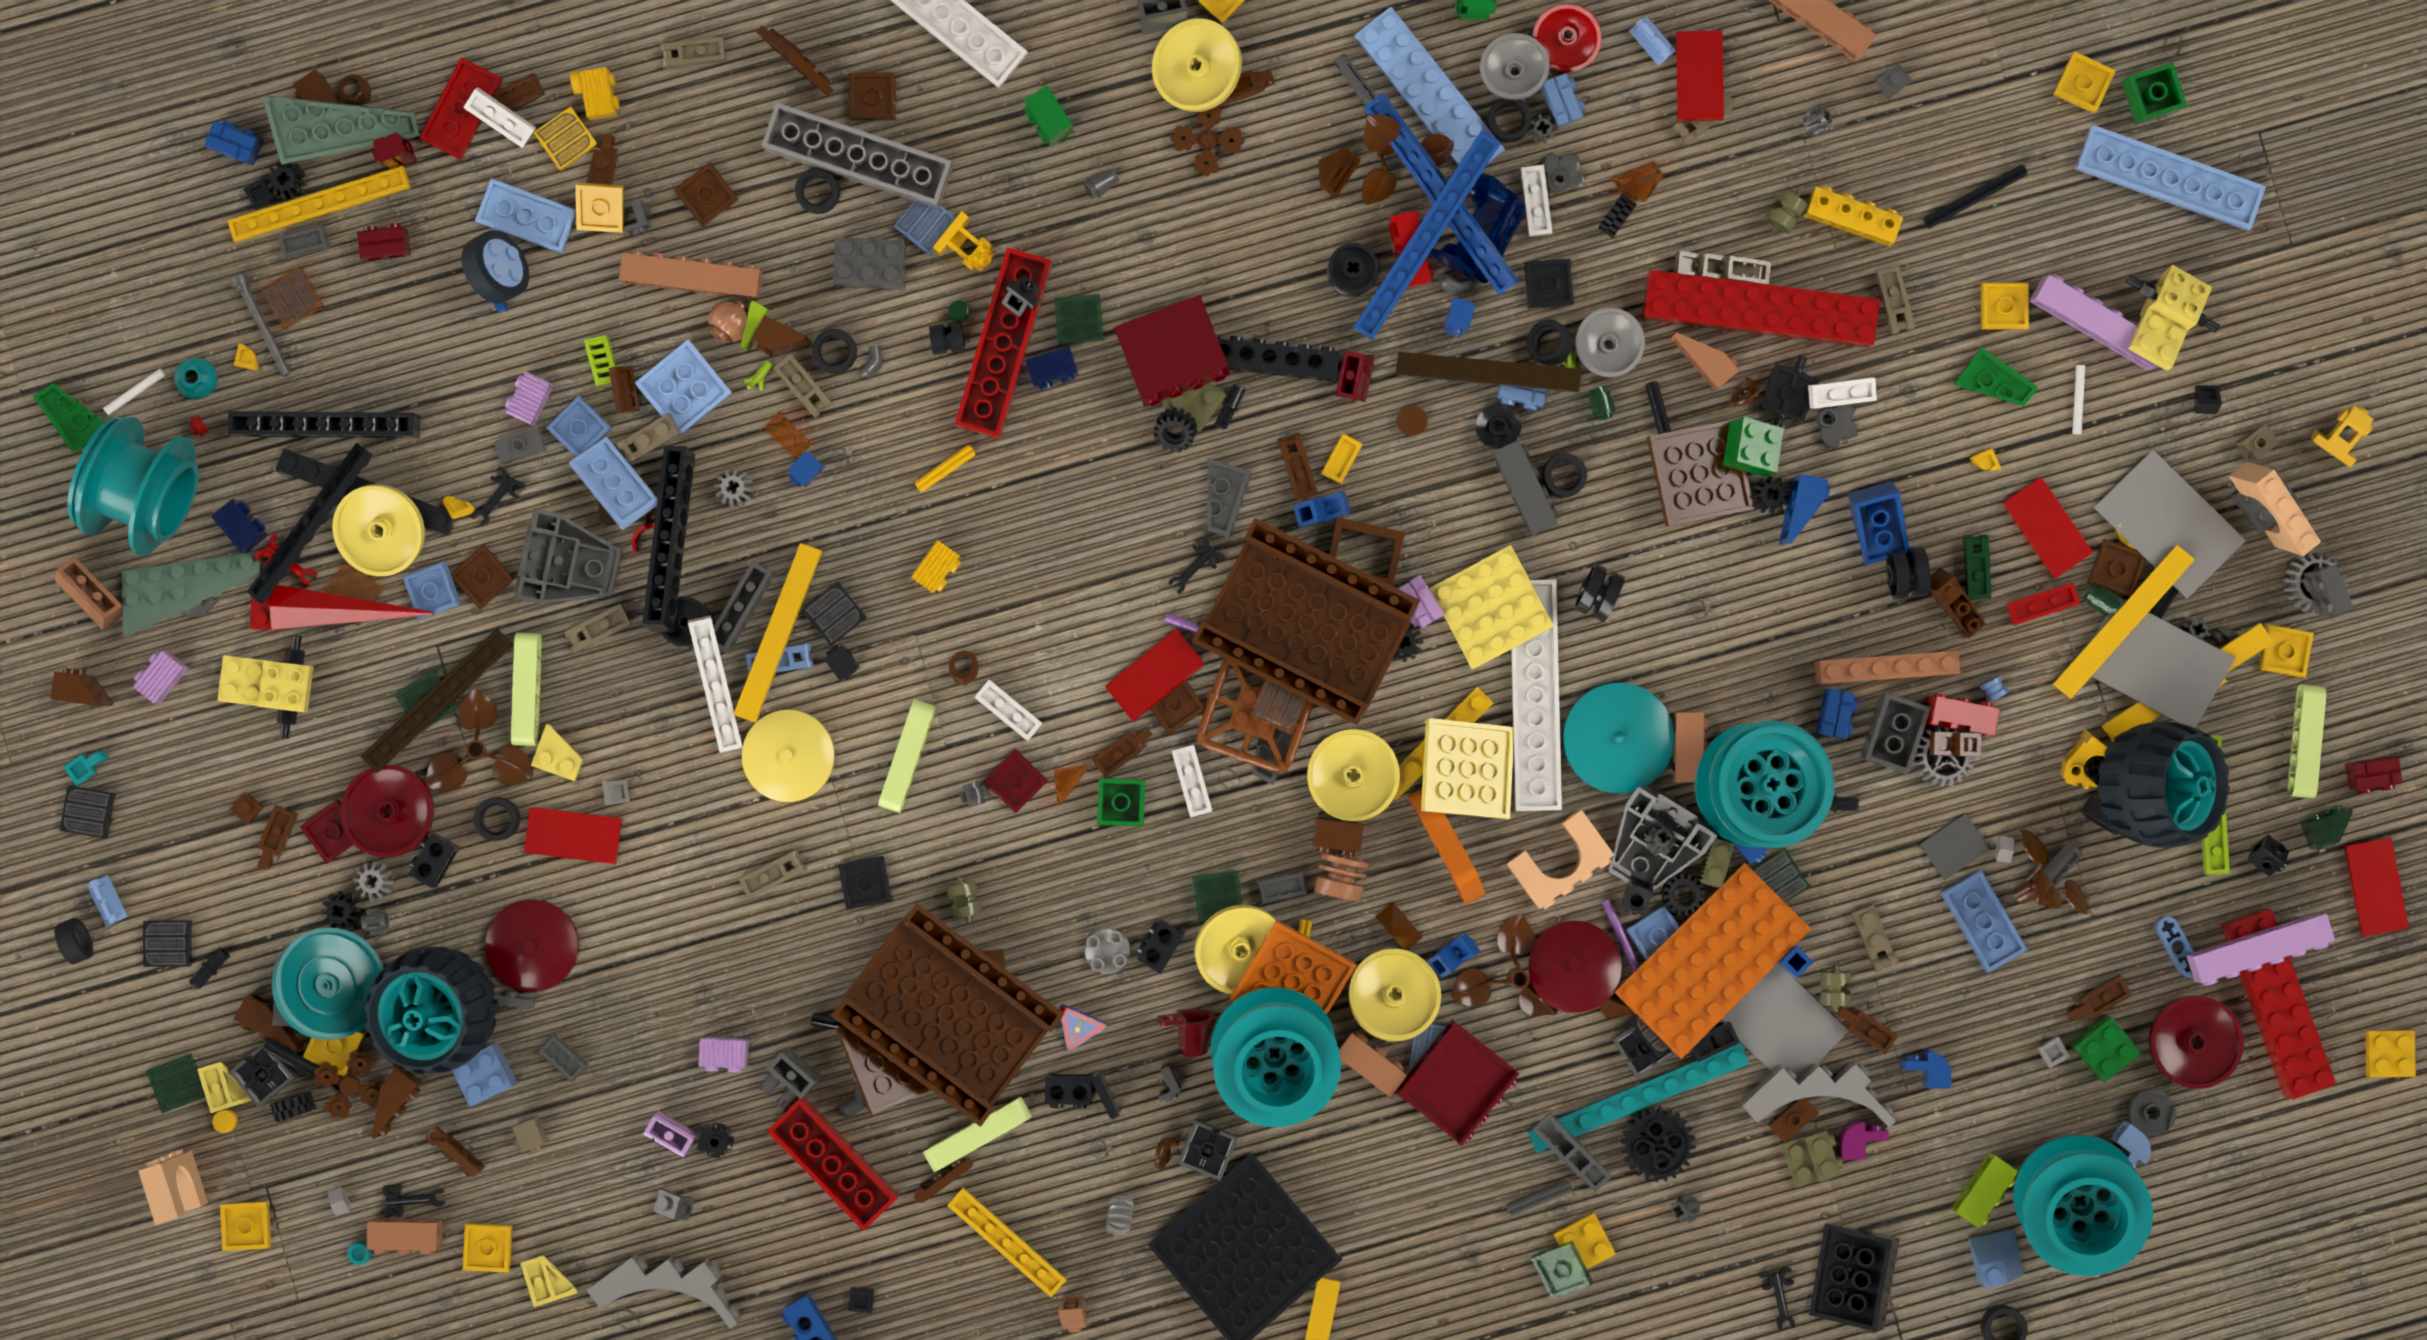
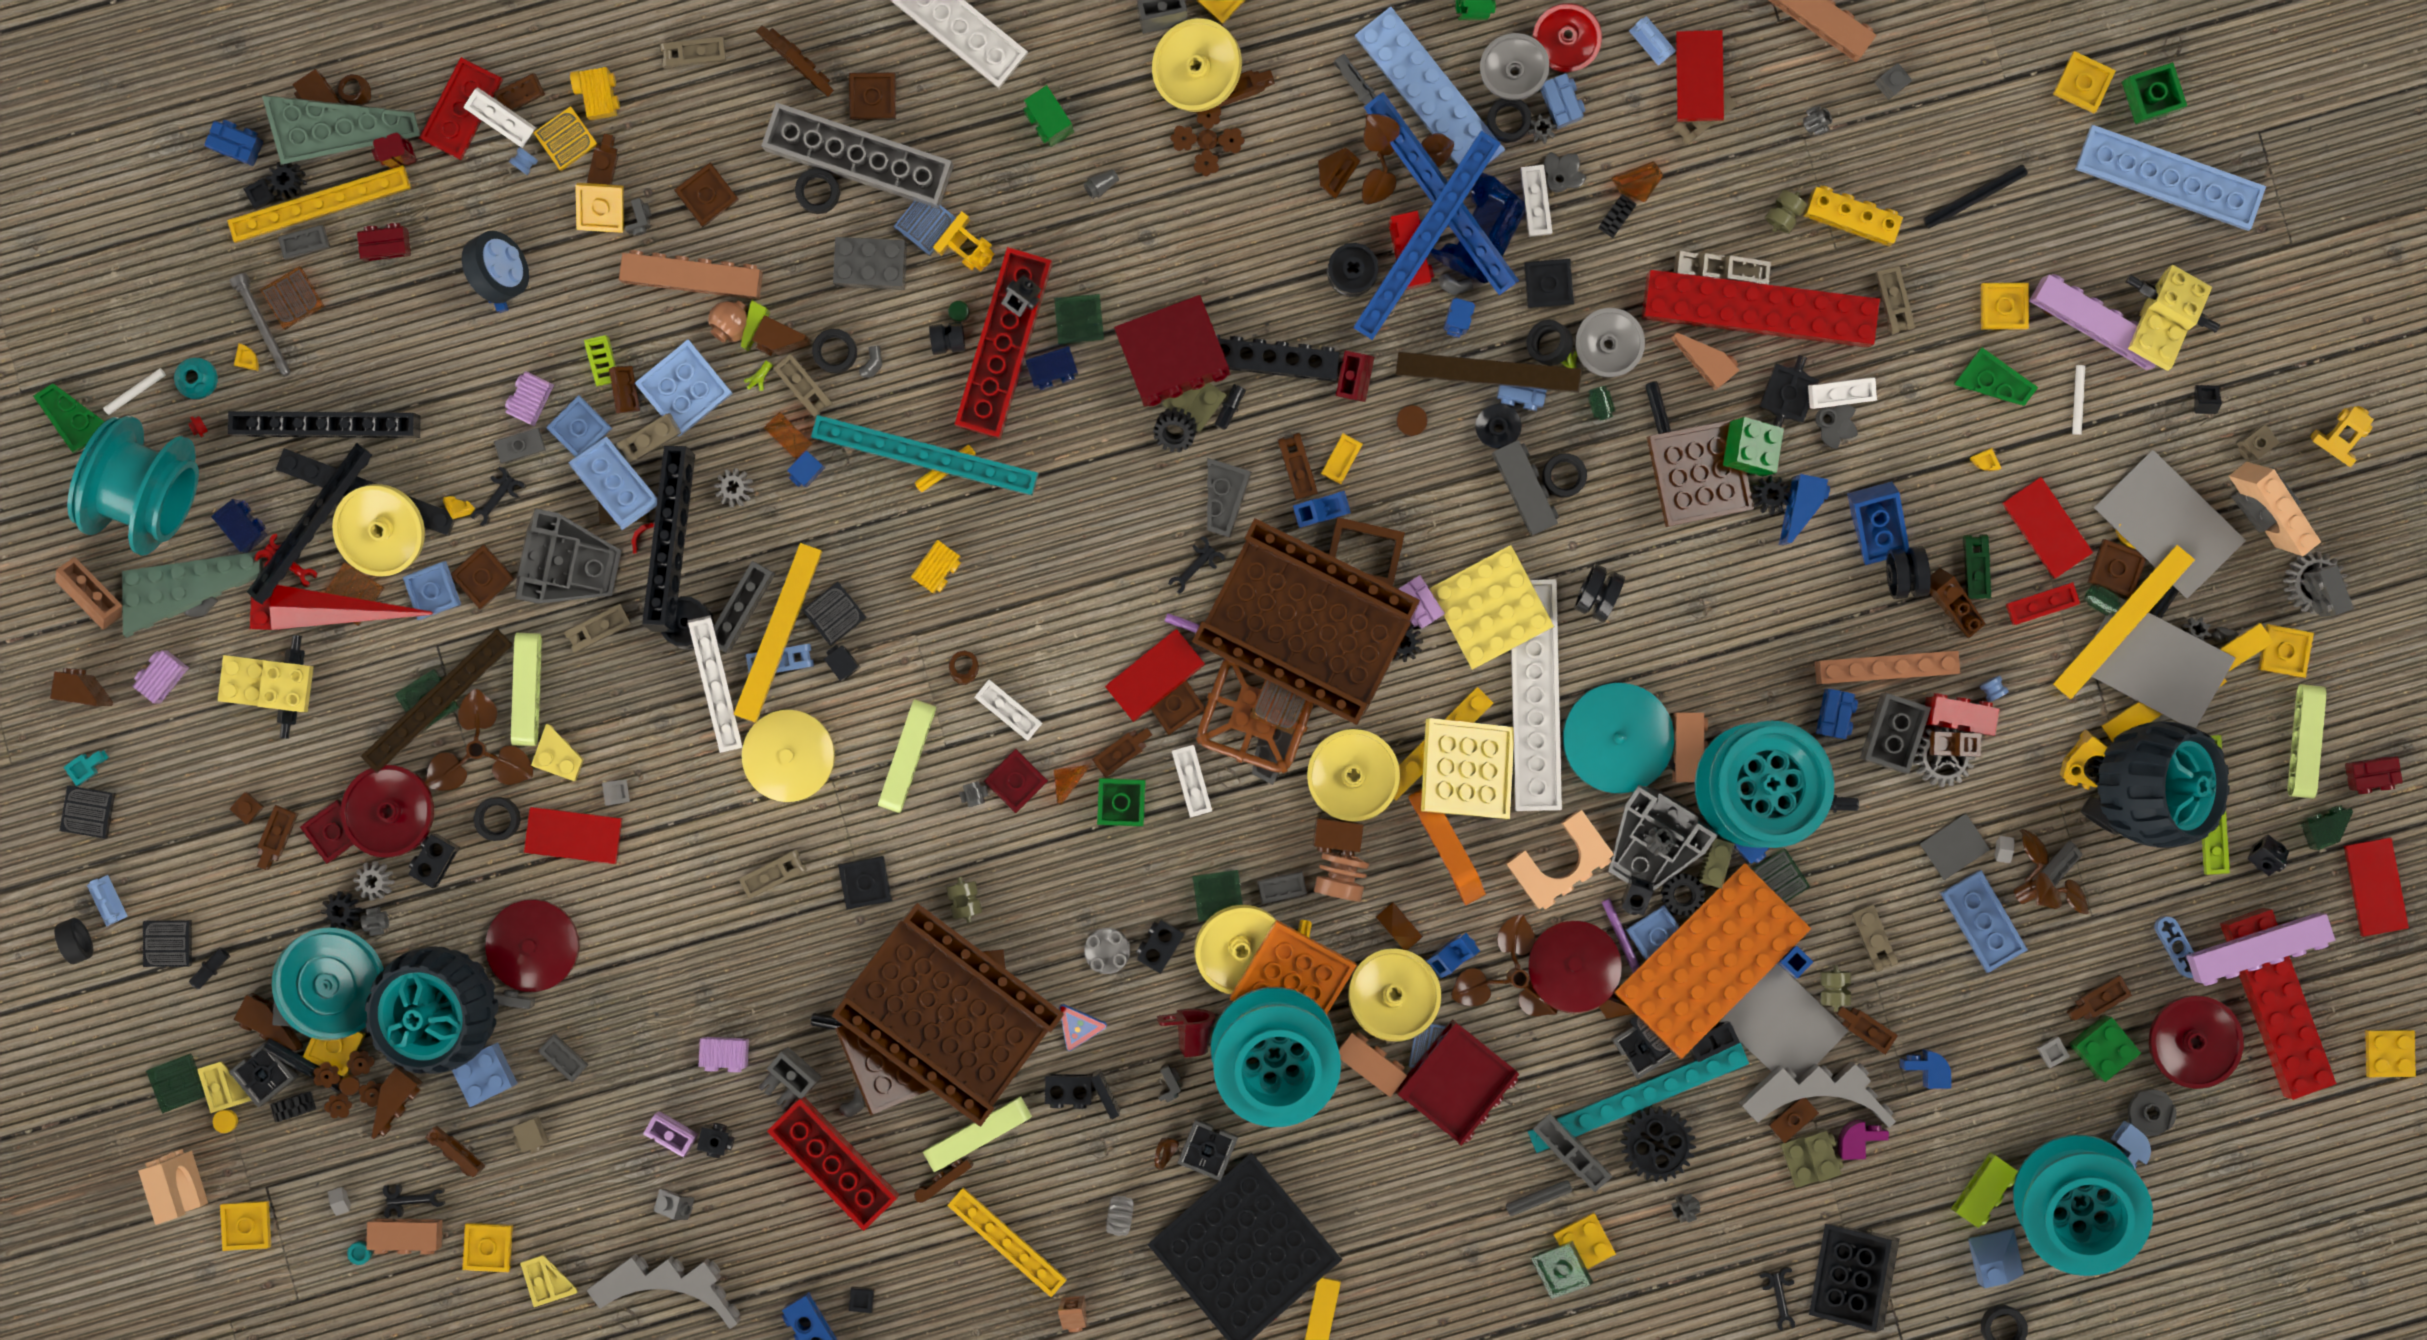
(523, 161): none -> medium blue wheel
(526, 216): light blue tile -> none
(924, 455): none -> teal plate
(1747, 386): reddish brown piece -> none

